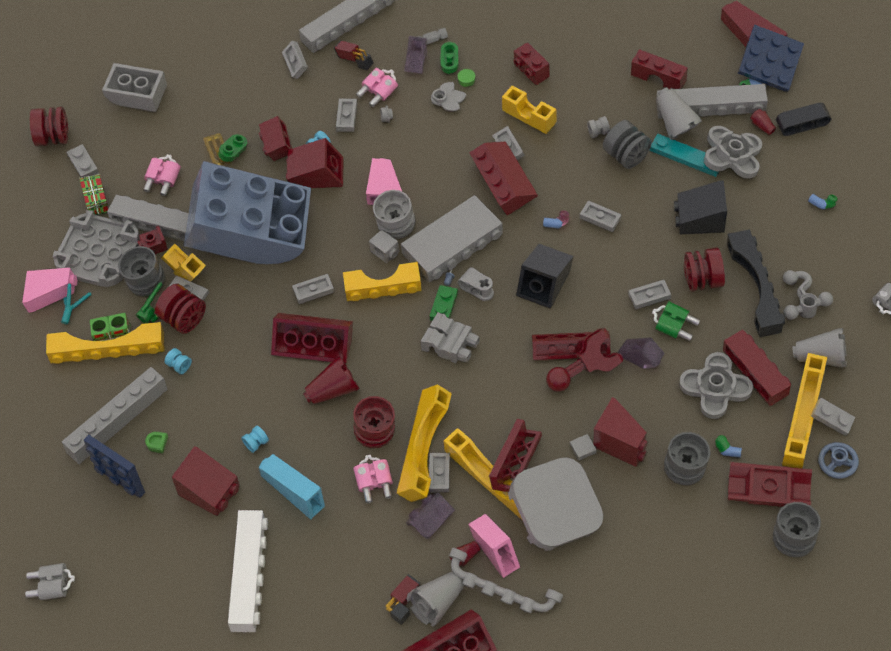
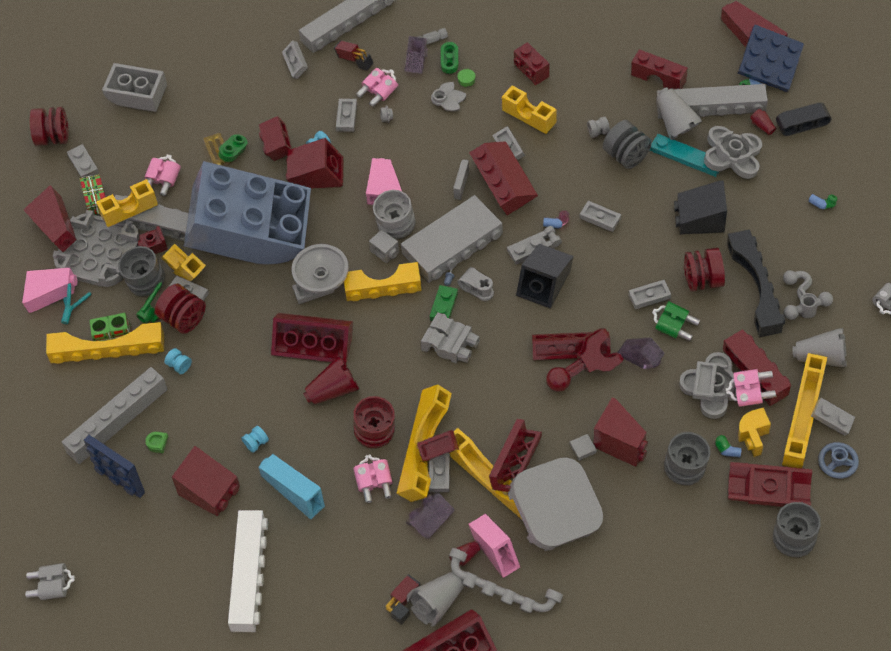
(52, 218): none -> dark red slope
(140, 199): none -> yellow arch
(317, 261): none -> light grey dish
(437, 446): none -> dark red tile
(461, 179): none -> light grey tile
(521, 250): none -> light grey plate
(704, 380): none -> light grey tile
(748, 387): none -> bright pink piece
(751, 427): none -> yellow brick

